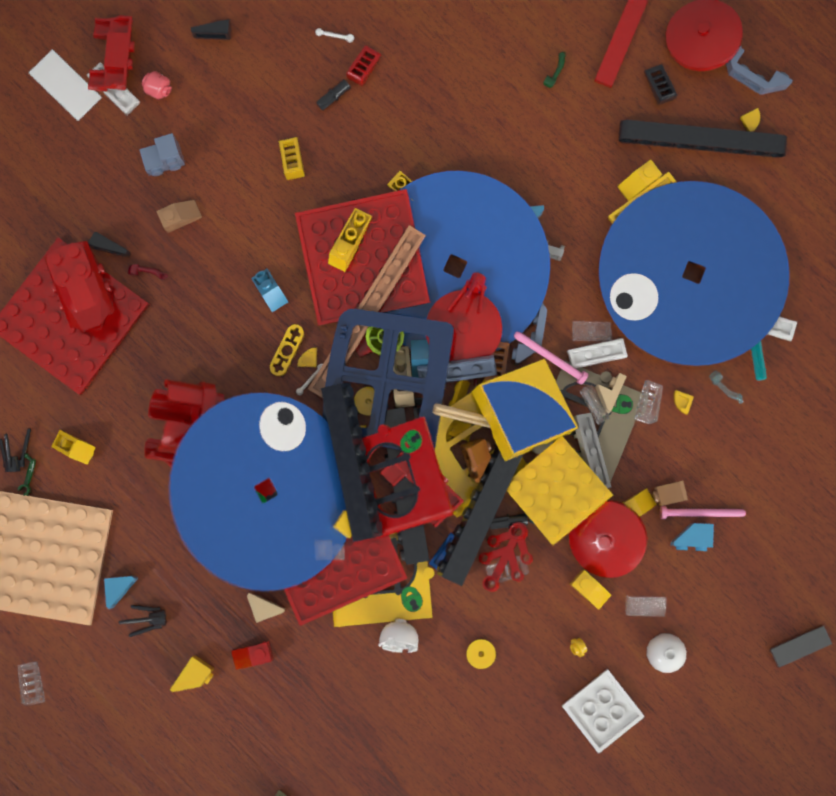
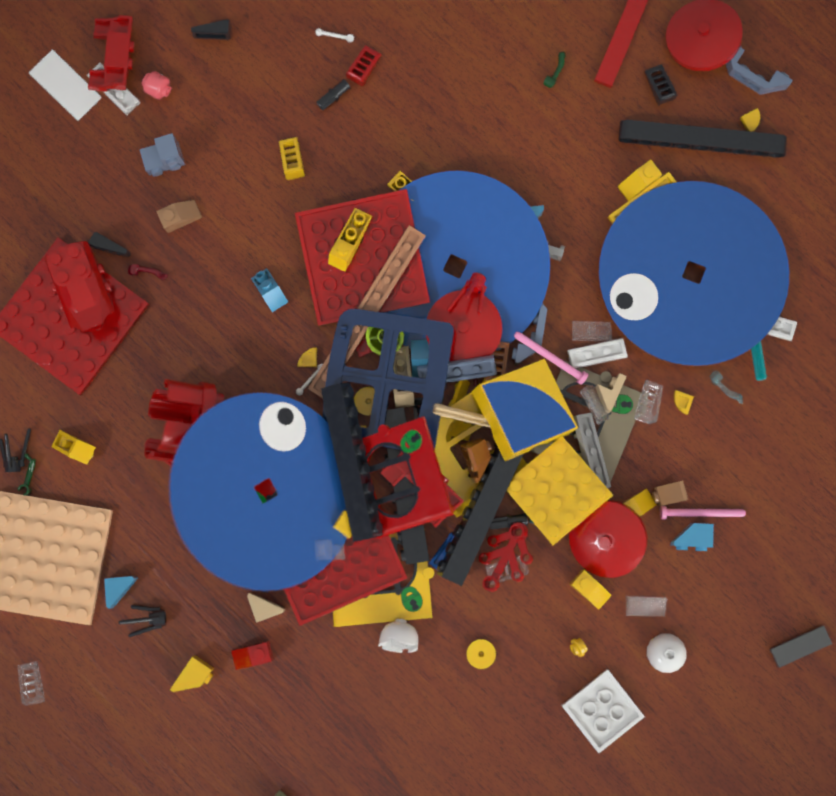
(298, 340): yellow beam -> none

